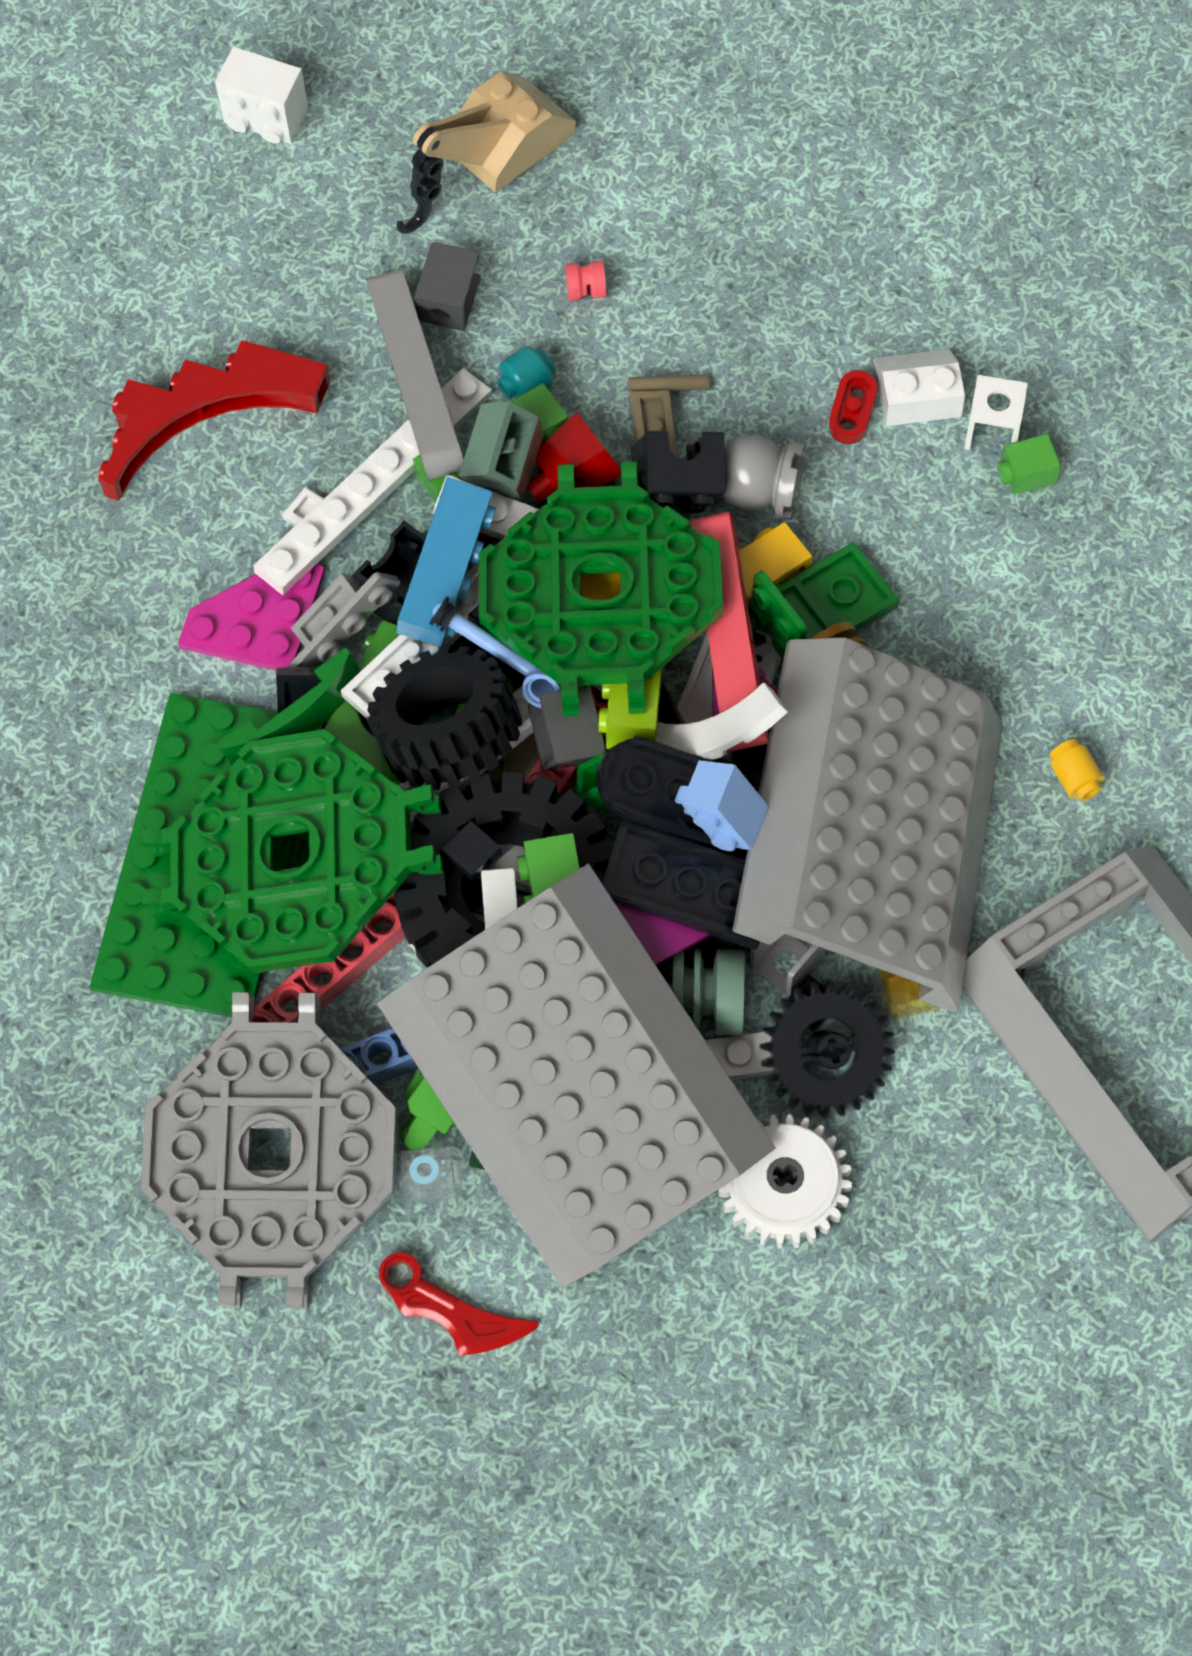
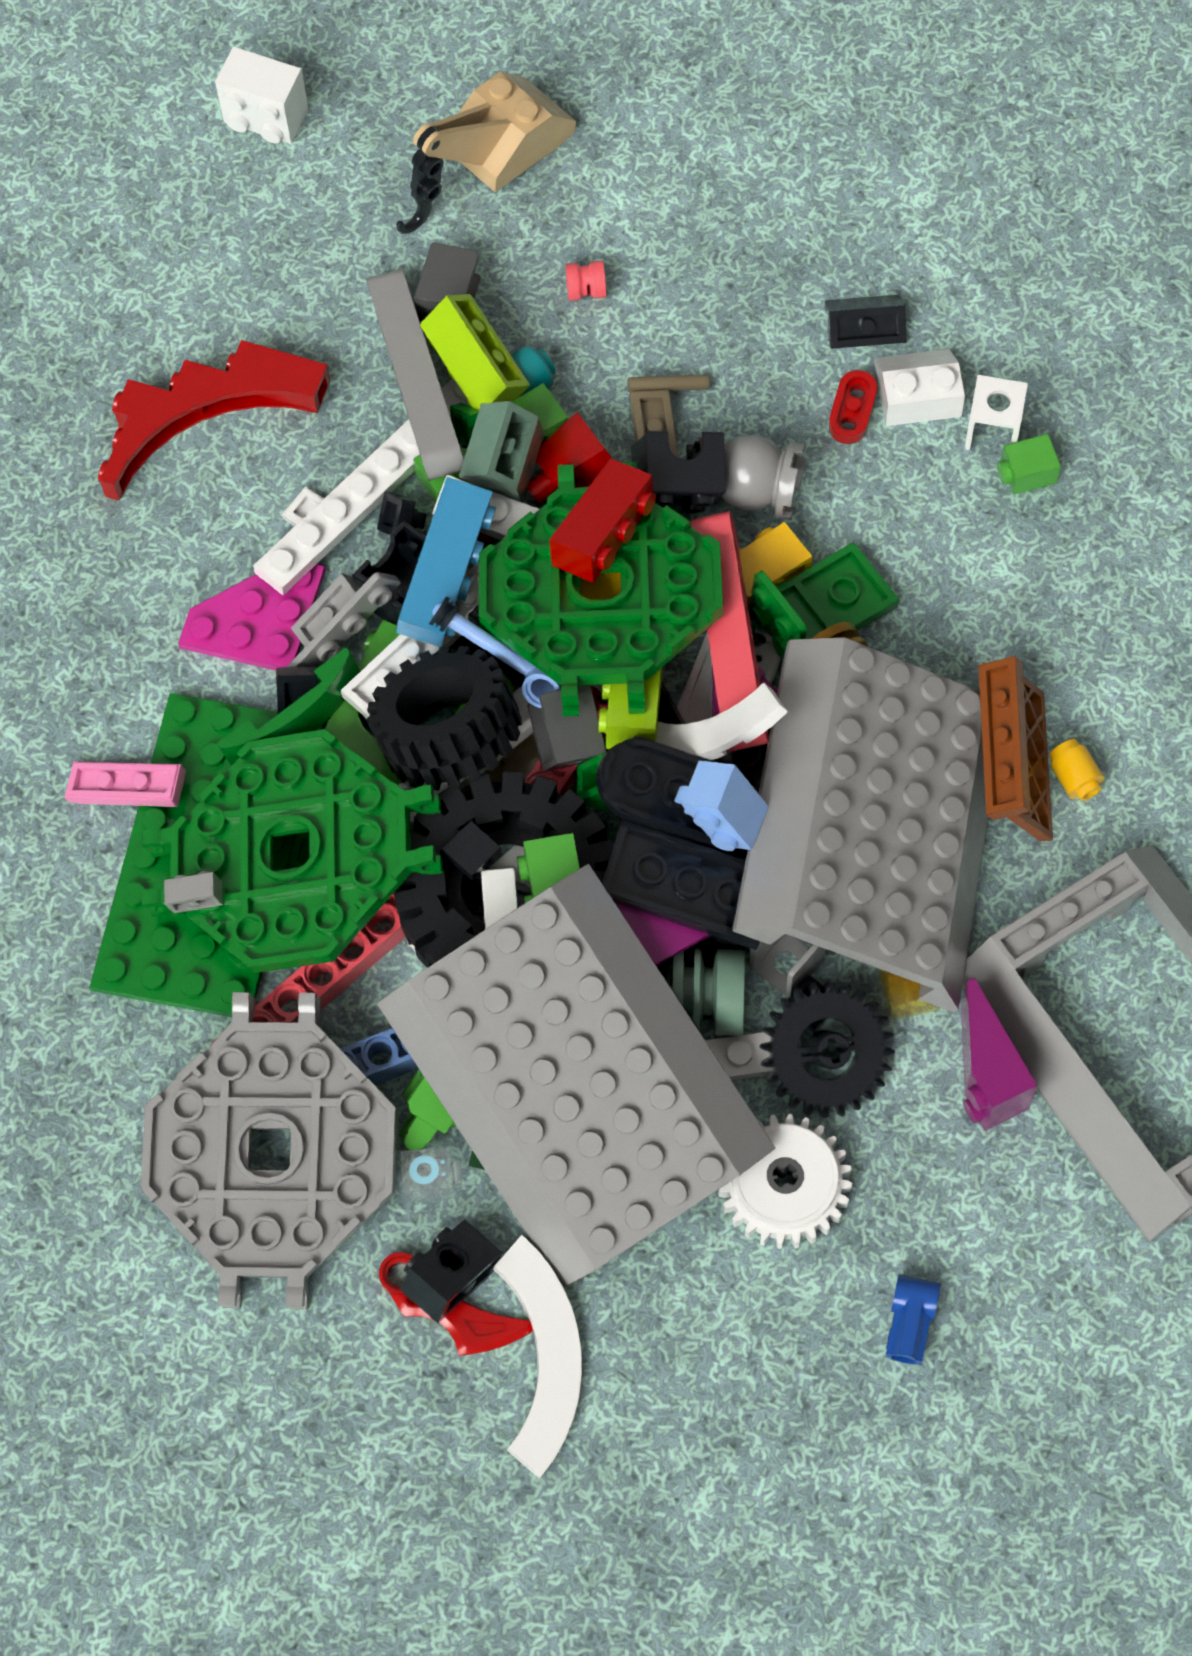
(125, 784): none -> bright pink tile
(193, 892): none -> light grey piece
(397, 509): none -> black tile
(440, 1289): none -> black brick
(463, 421): none -> green tile
(473, 352): none -> lime brick
(557, 1355): none -> white tile
(602, 520): none -> red brick
(866, 321): none -> black panel
(913, 1309): none -> blue piece
(994, 1073): none -> magenta slope
(1015, 748): none -> dark orange fence

